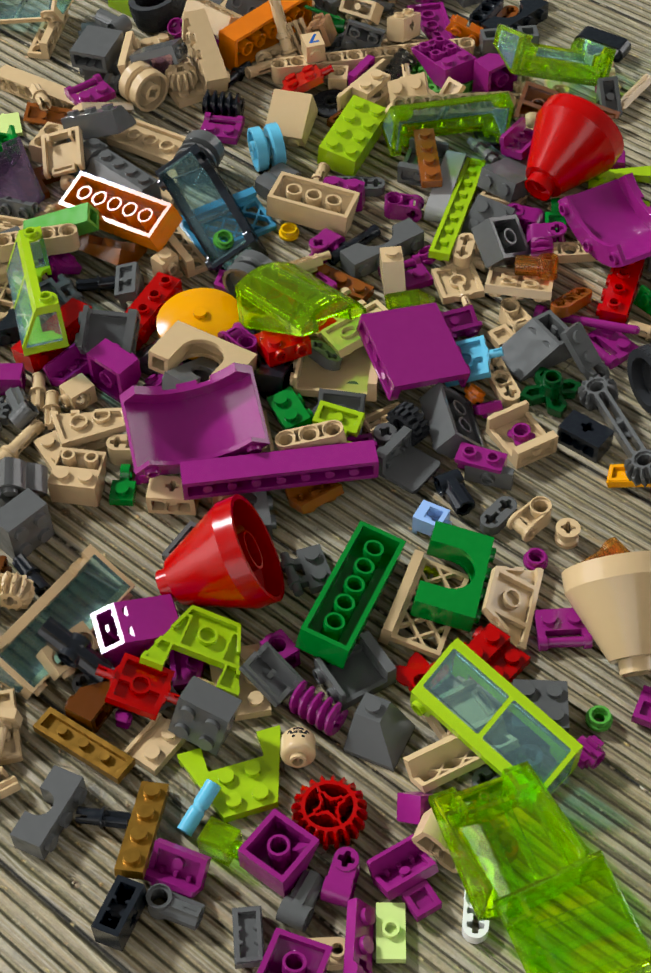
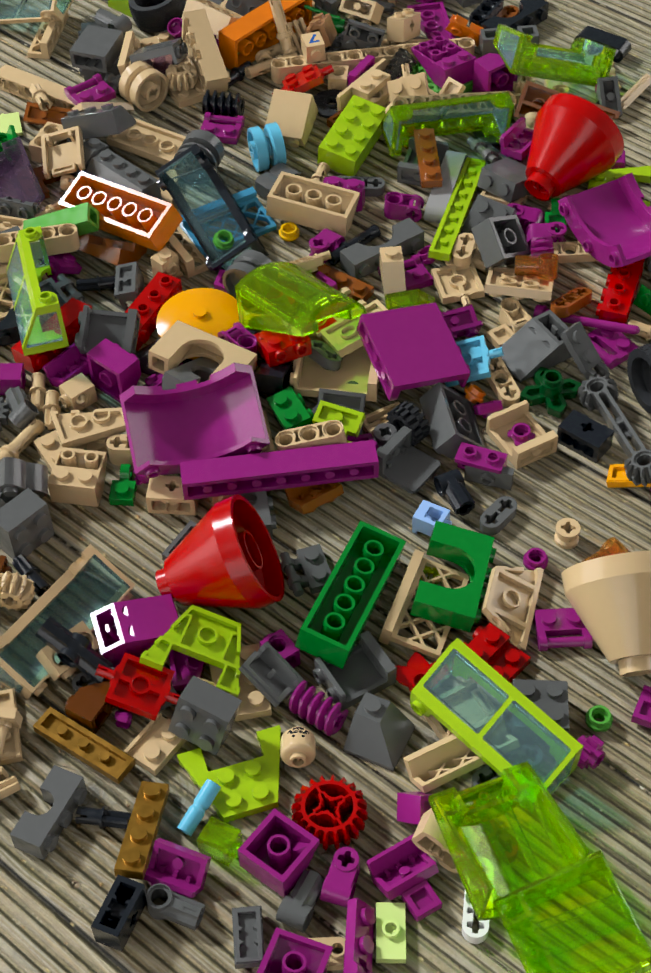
(531, 518): tan piece -> none

